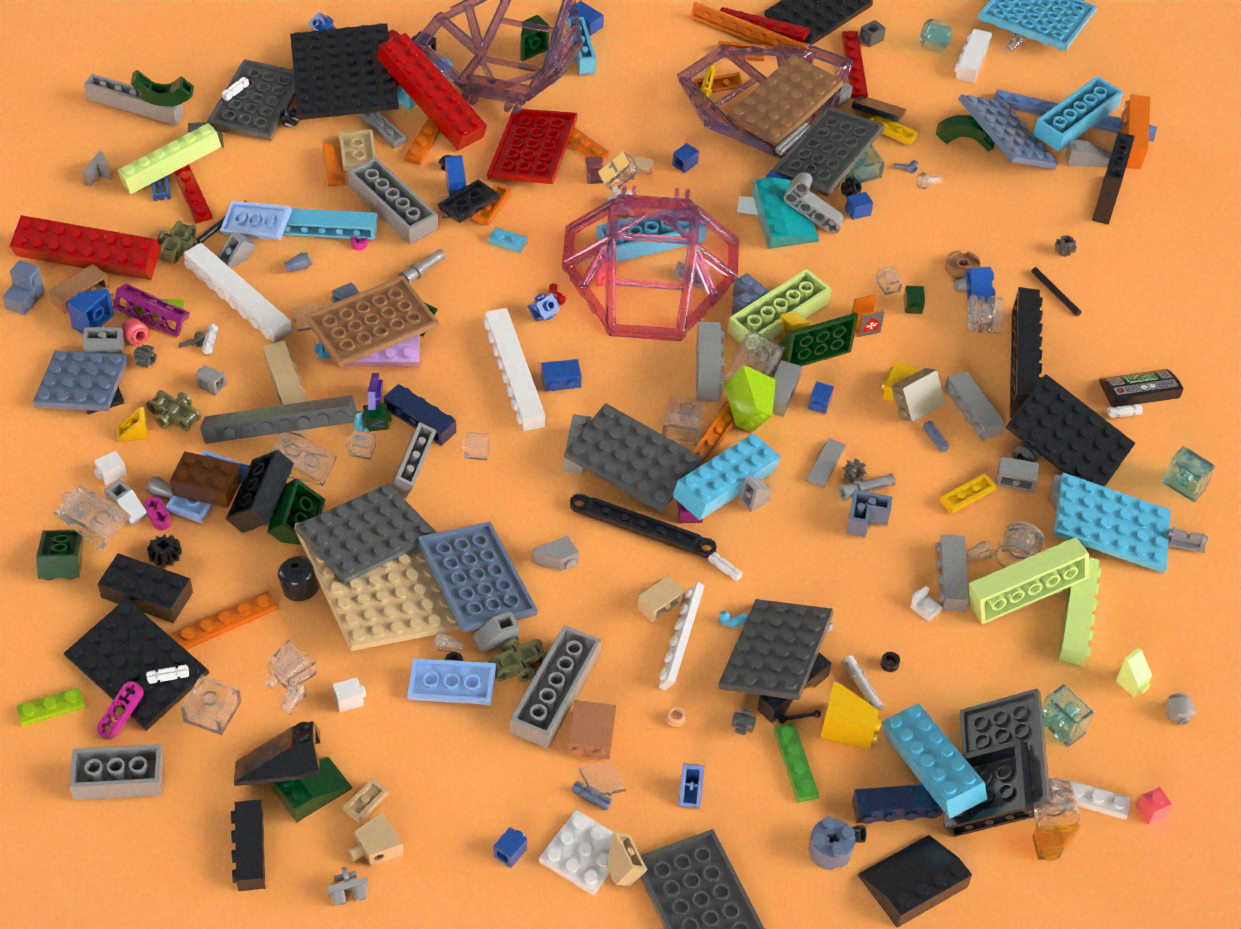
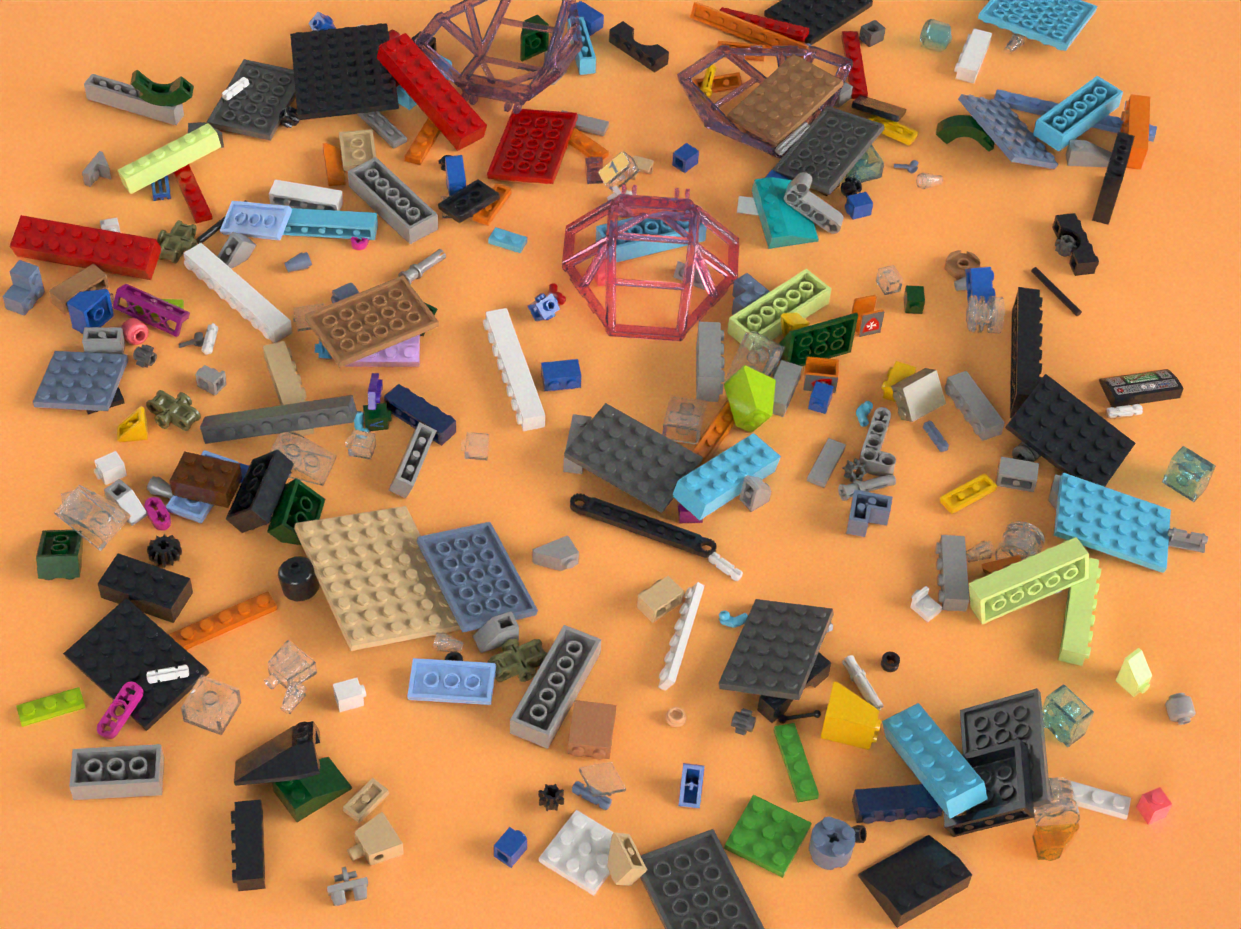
(110, 224): none -> white bracket
(305, 196): none -> white brick
(364, 532): dark grey plate -> none
(551, 797): none -> black gear
(591, 125): none -> light grey tile
(651, 56): none -> black arch
(768, 836): none -> bright green plate
(820, 370): none -> orange piece
(862, 412): none -> medium azure arm
(877, 461): none -> light grey beam
(997, 565): none -> orange slope
(1083, 259): none -> black arch

